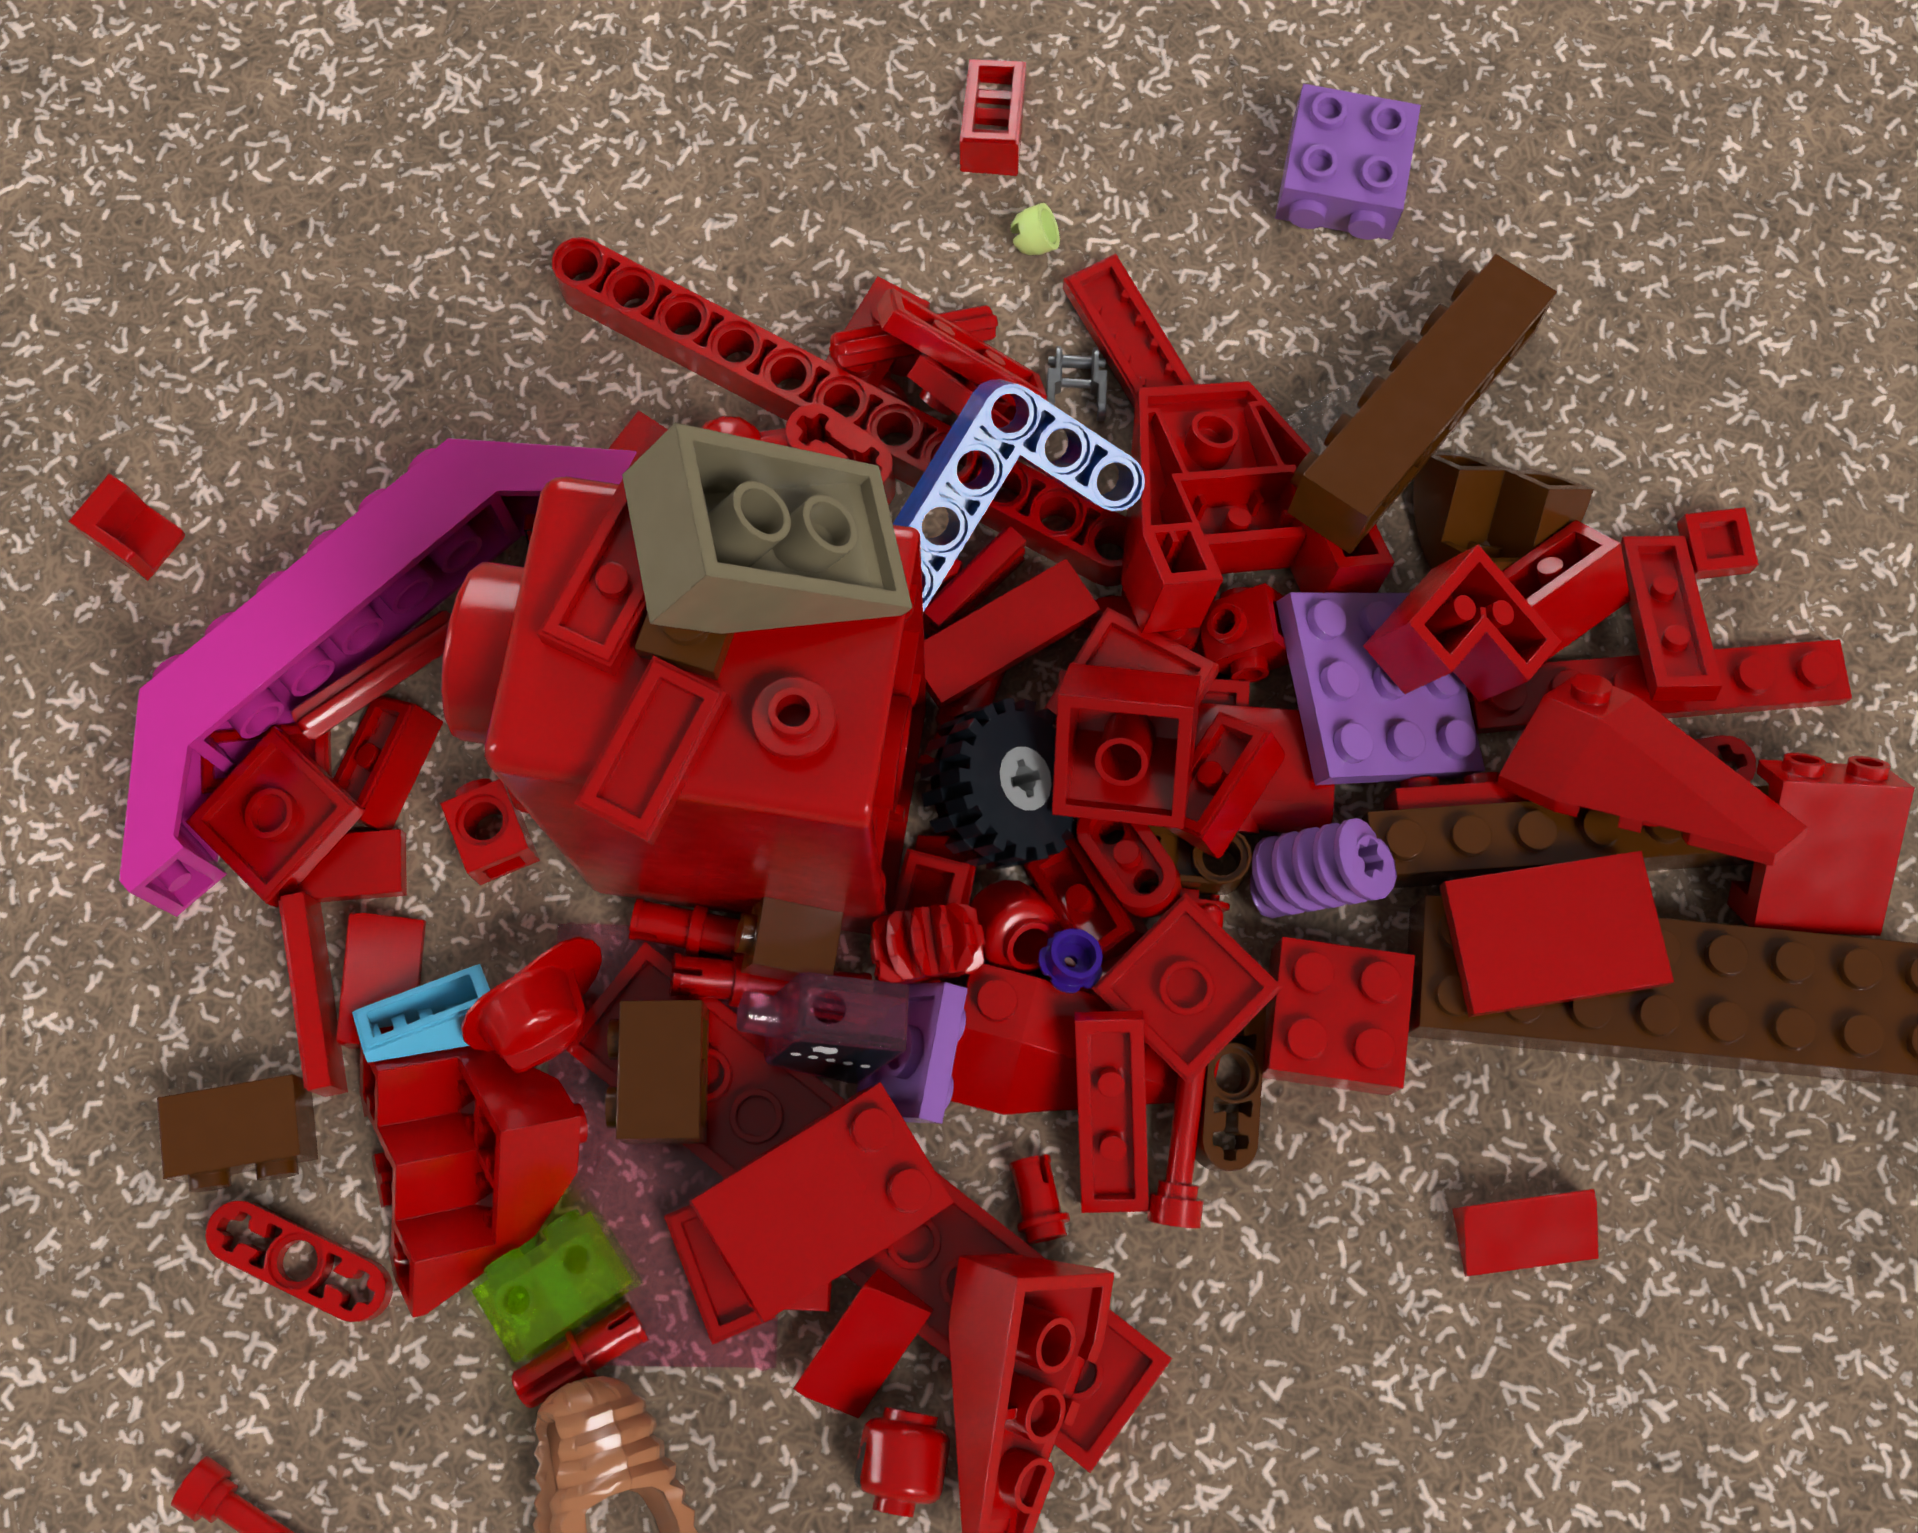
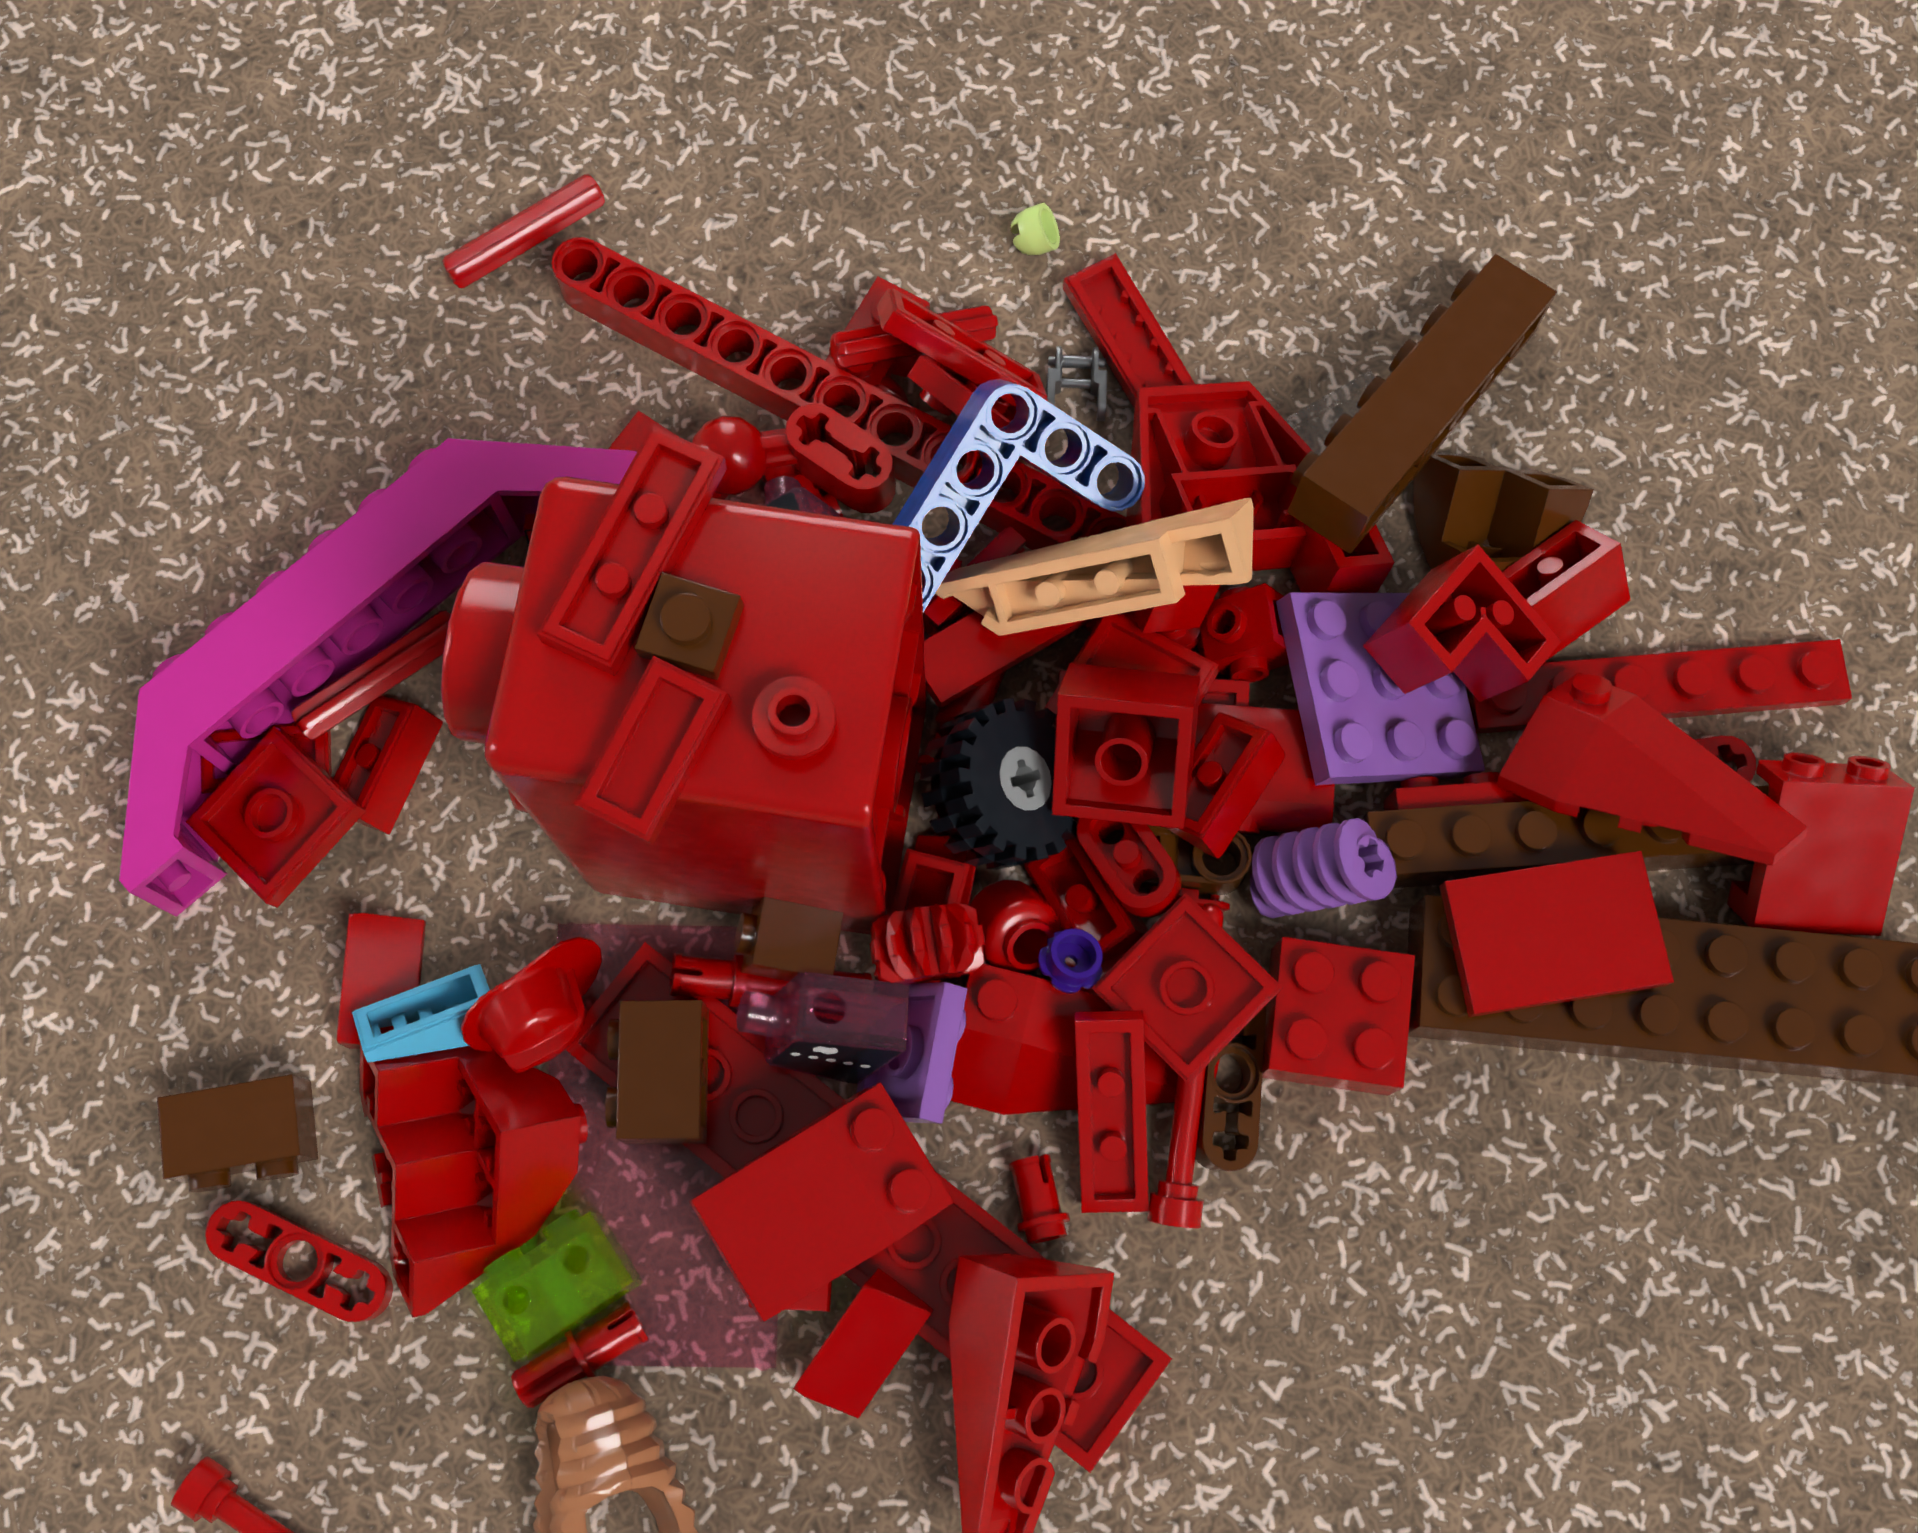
(127, 527): red panel -> none
(312, 994): red tile -> none
(360, 868): red tile -> none
(505, 851): red brick -> none
(523, 231): none -> red axle
(684, 928): red pin -> none
(713, 1285): red tile -> none
(760, 535): dark tan slope -> none
(902, 1461): red head -> none
(989, 149): red slope -> none
(1109, 570): none -> light nougat wedge
(1348, 162): medium lavender brick -> none
(1527, 1232): red slope -> none
(1669, 620): red plate -> none
(1719, 542): red plate -> none

